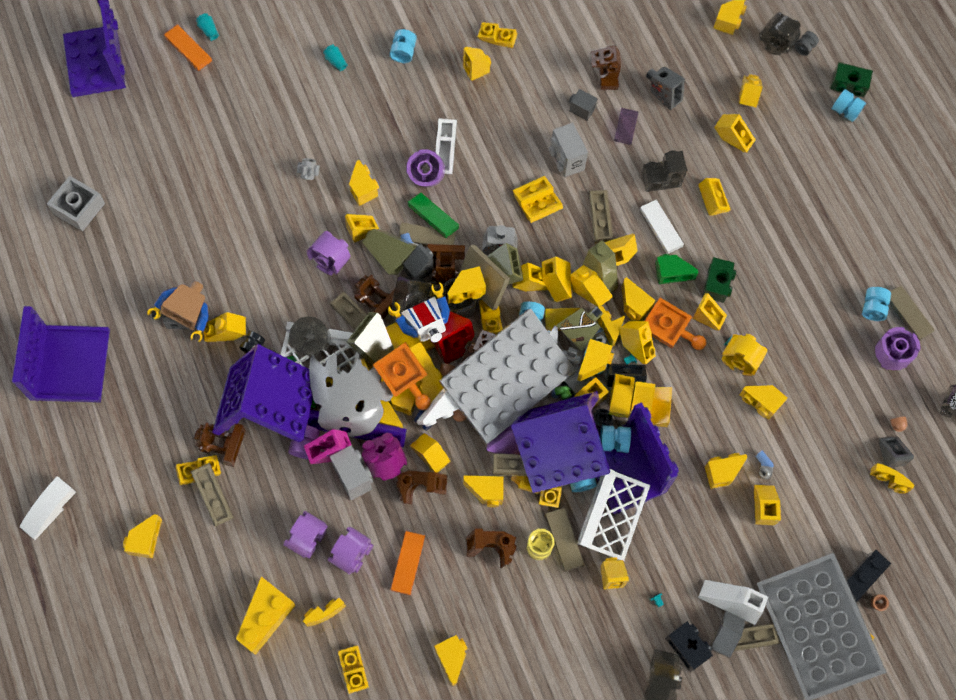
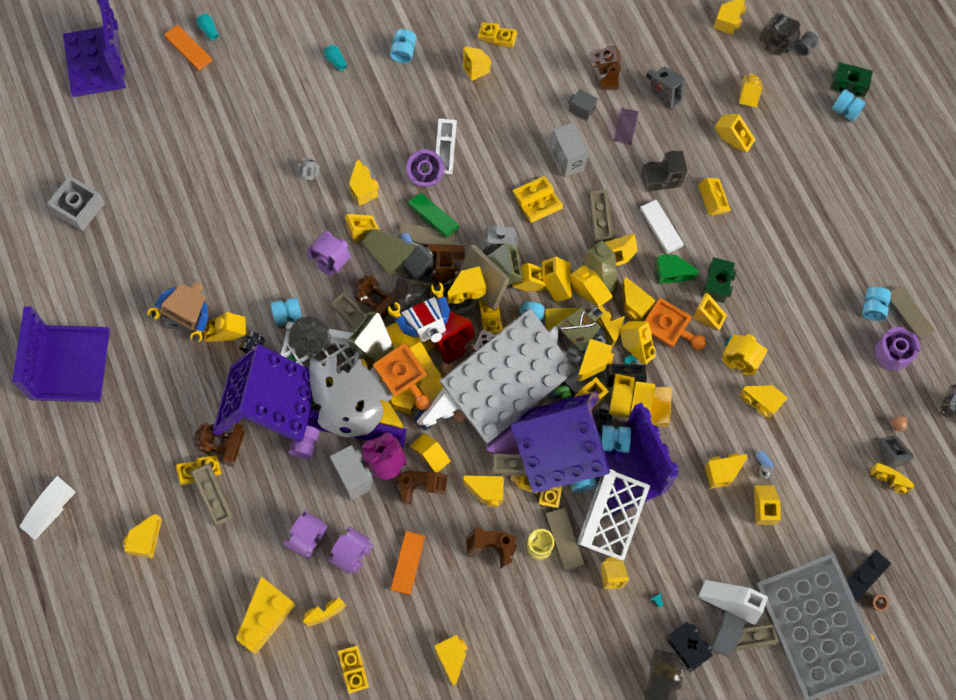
(286, 311): none -> medium azure wheel
(330, 442): dark pink torso -> none

